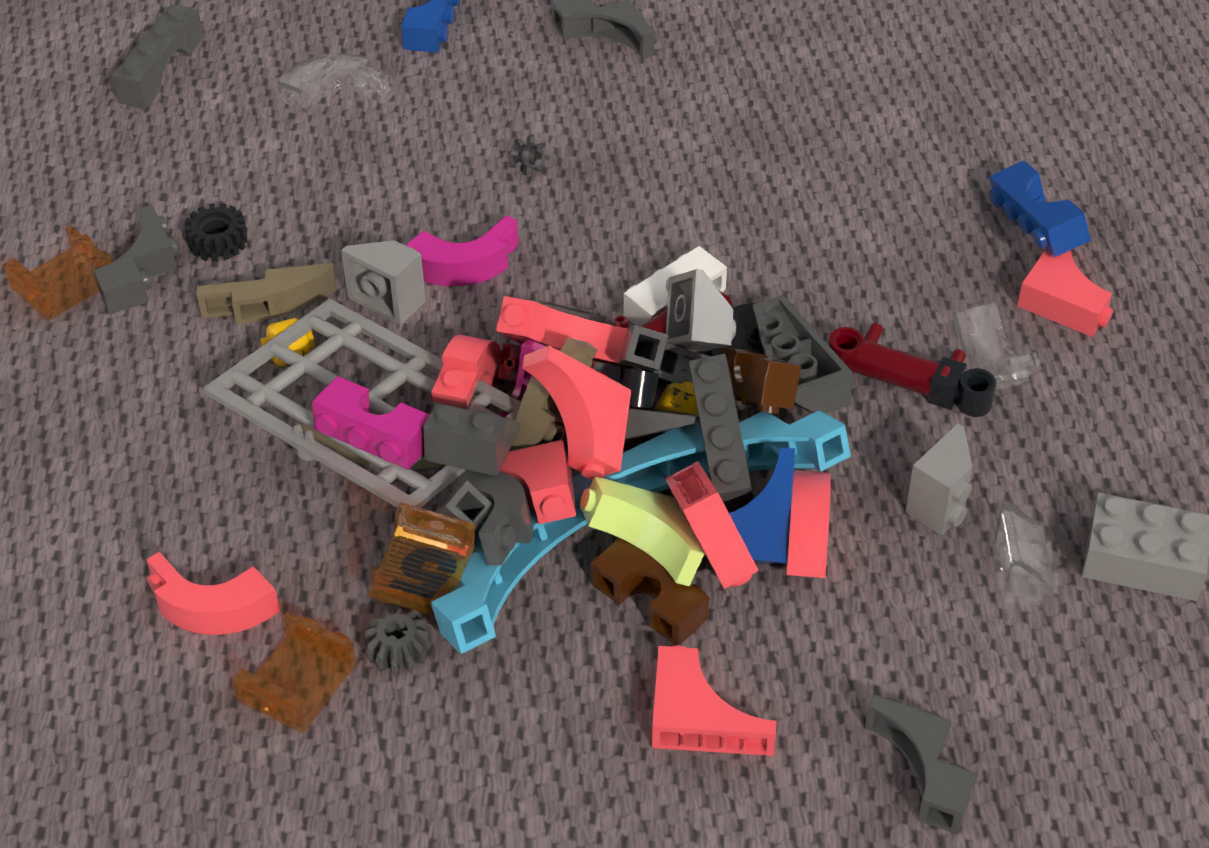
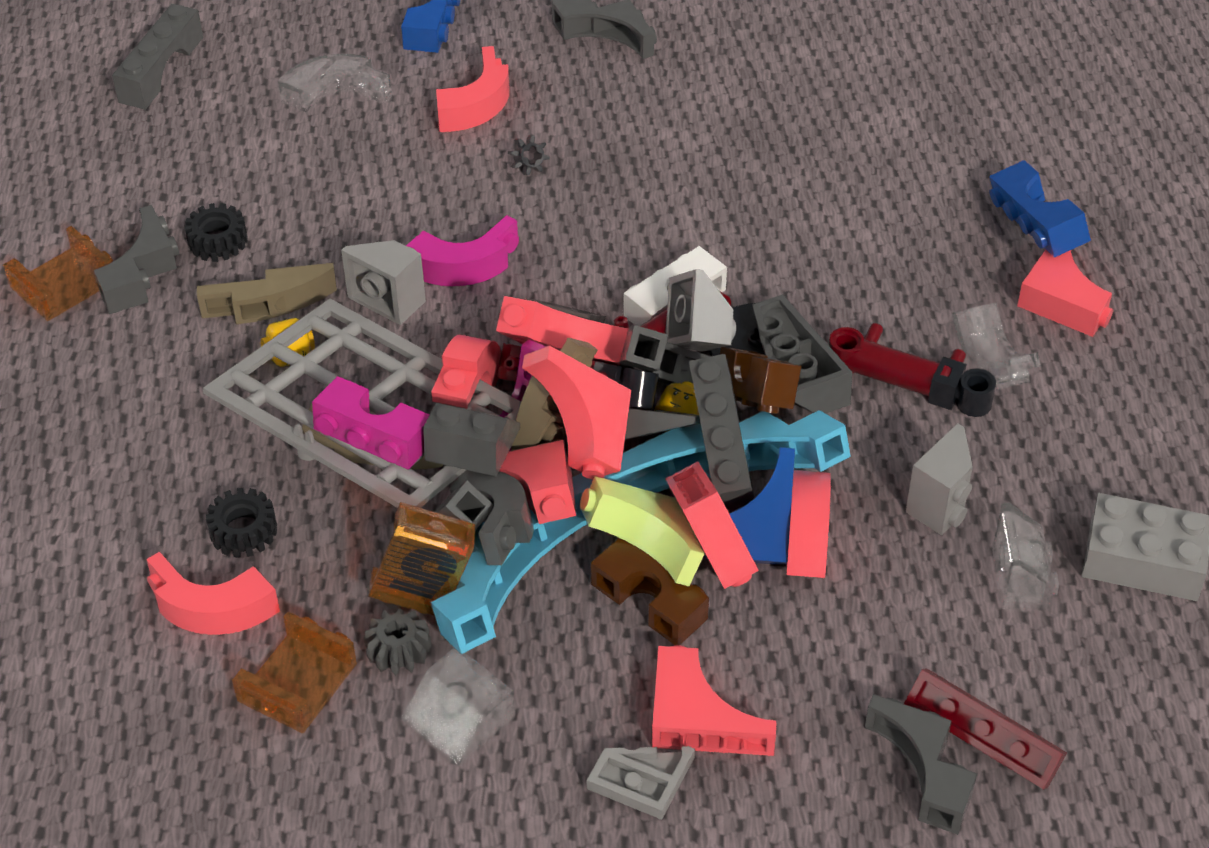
(244, 538): none -> black tyre
(459, 706): none -> clear slope
(478, 101): none -> coral arch
(640, 777): none -> light grey wing
(987, 729): none -> dark red plate

